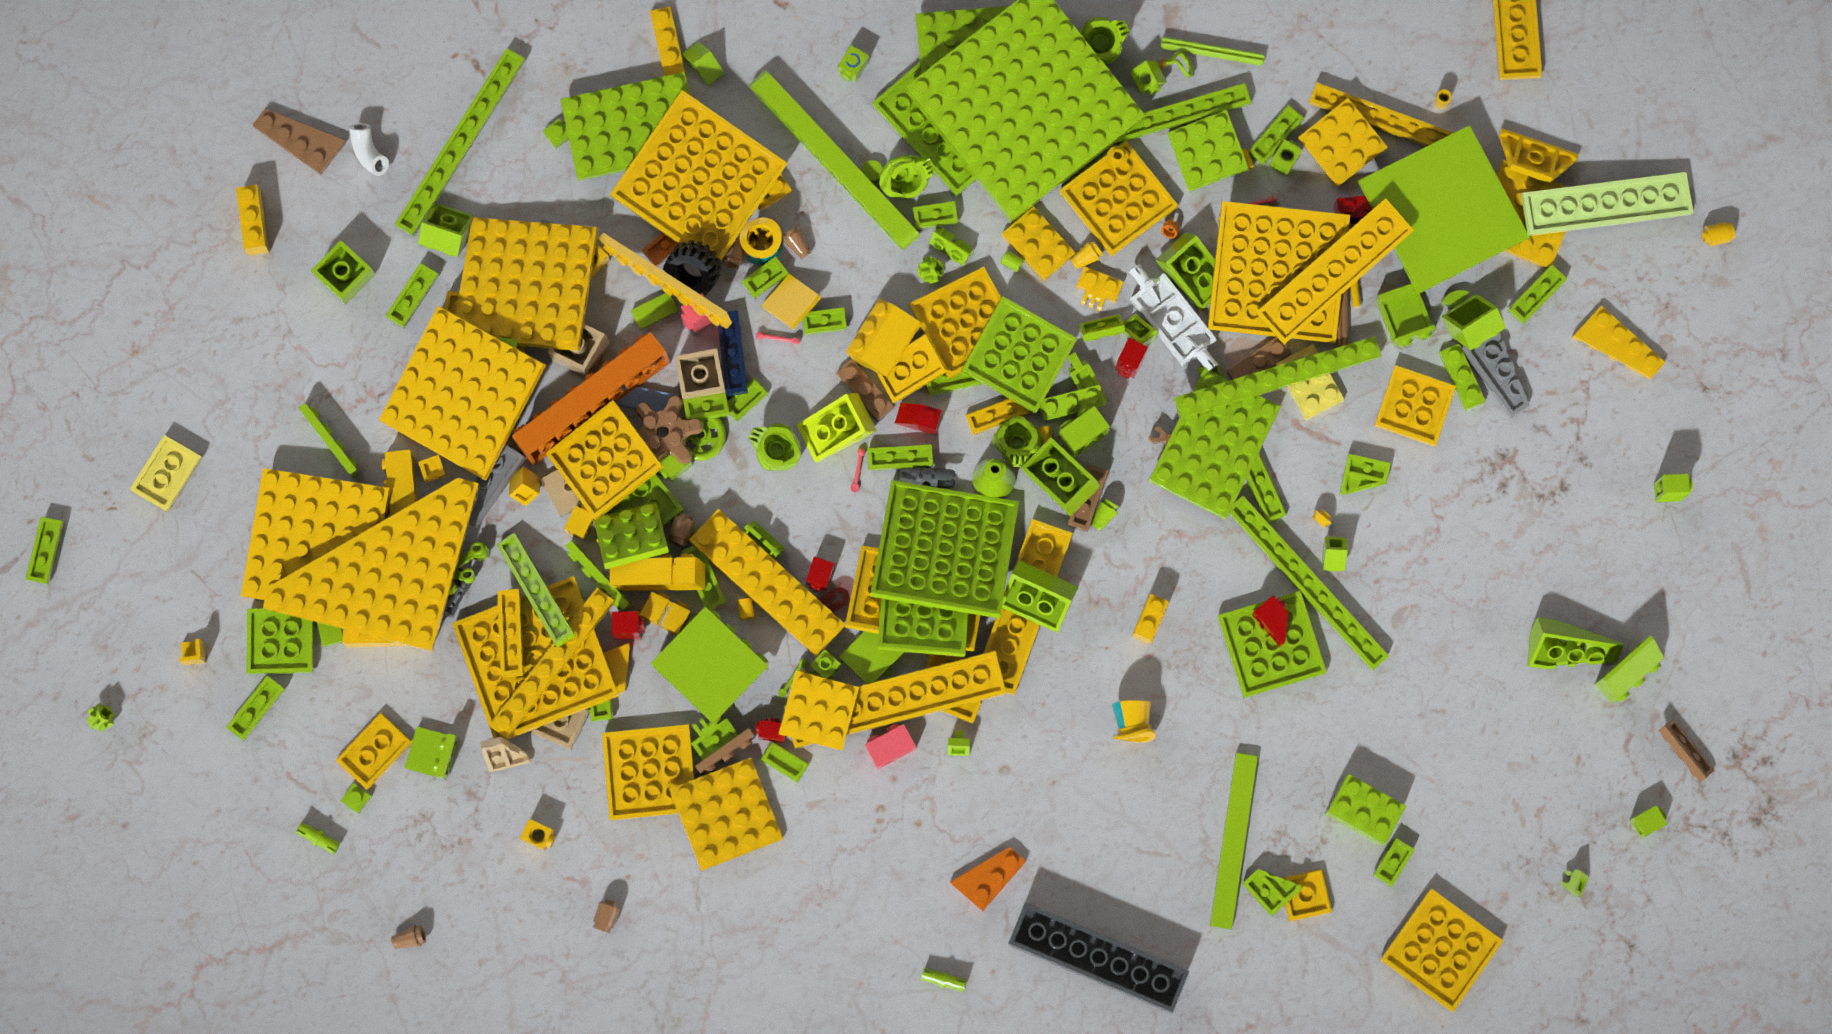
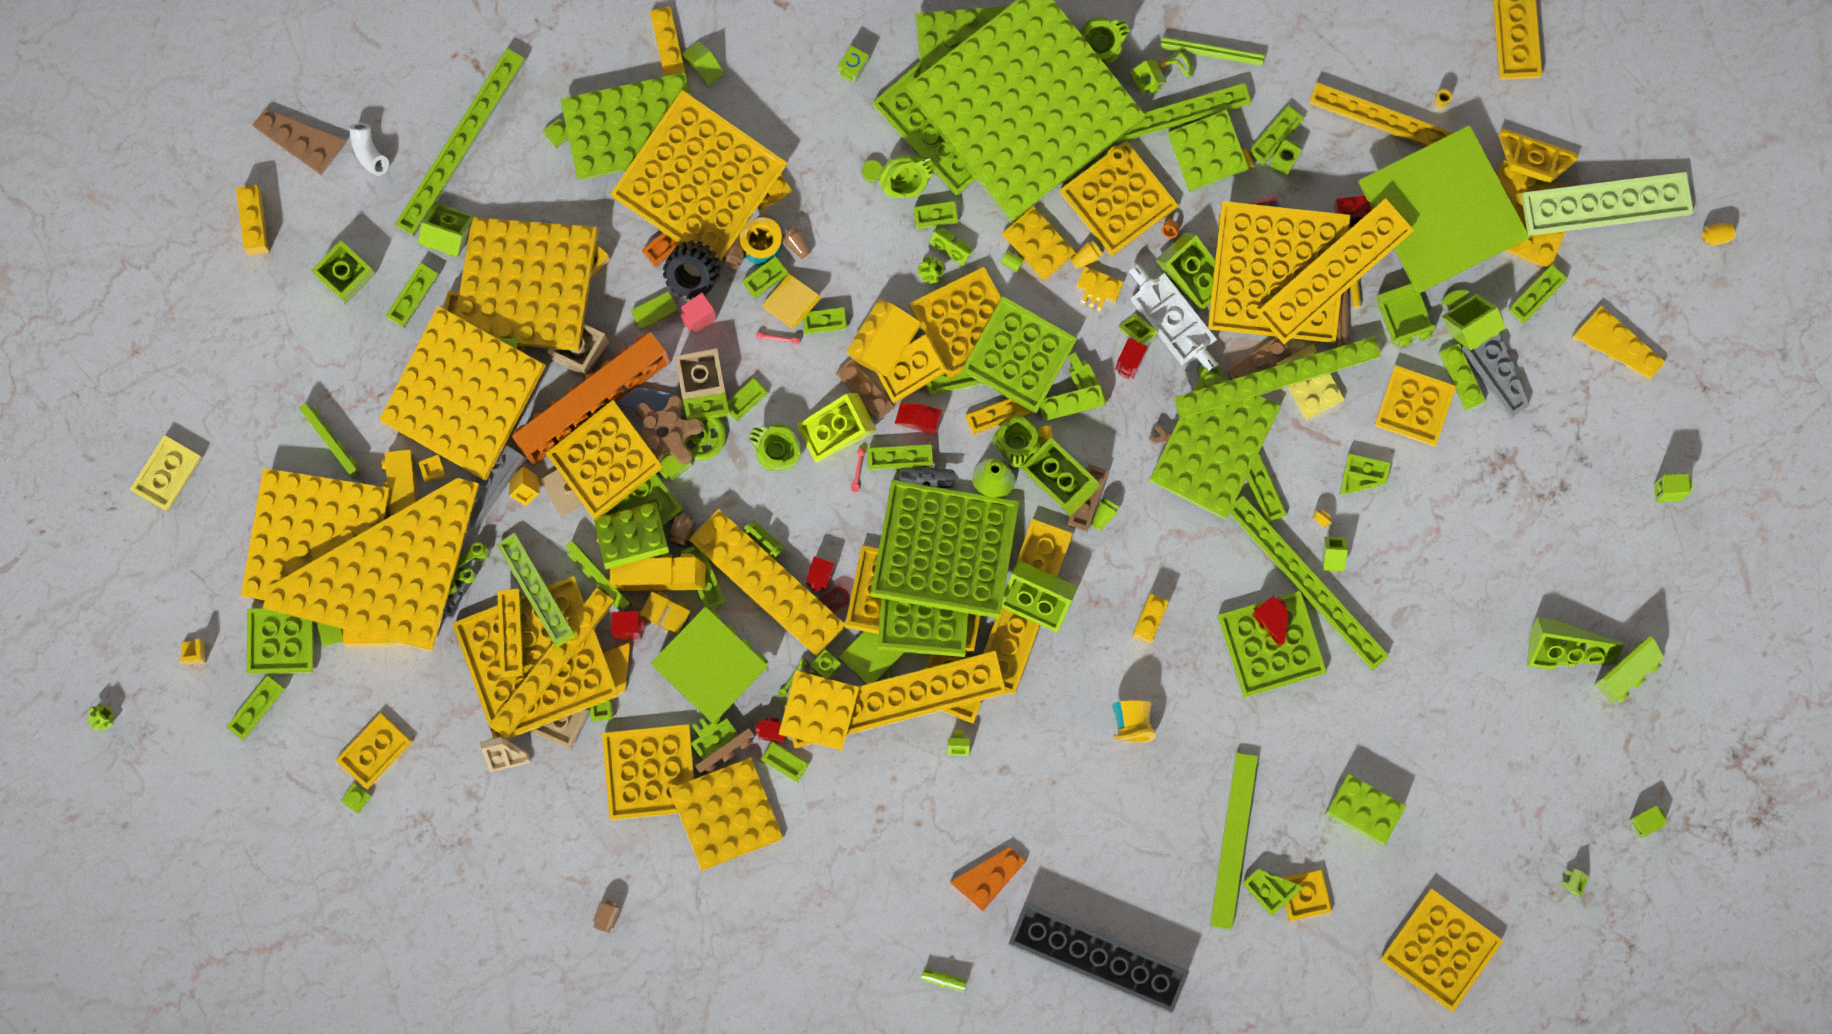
(44, 550): lime plate -> none
(318, 837): lime pin -> none
(410, 937): medium nougat cone -> none
(431, 753): lime bracket -> none
(528, 833): yellow brick -> none
(579, 523): yellow brick -> none
(668, 283): yellow plate -> none
(733, 357): dark blue plate -> none
(745, 609): yellow hinge -> none
(834, 160): lime beam -> none
(890, 746): coral brick -> none
(1083, 432): lime brick -> none
(1102, 328): lime plate -> none
(1342, 142): yellow plate -> none
(1393, 862): lime plate -> none
(1686, 750): medium nougat plate -> none

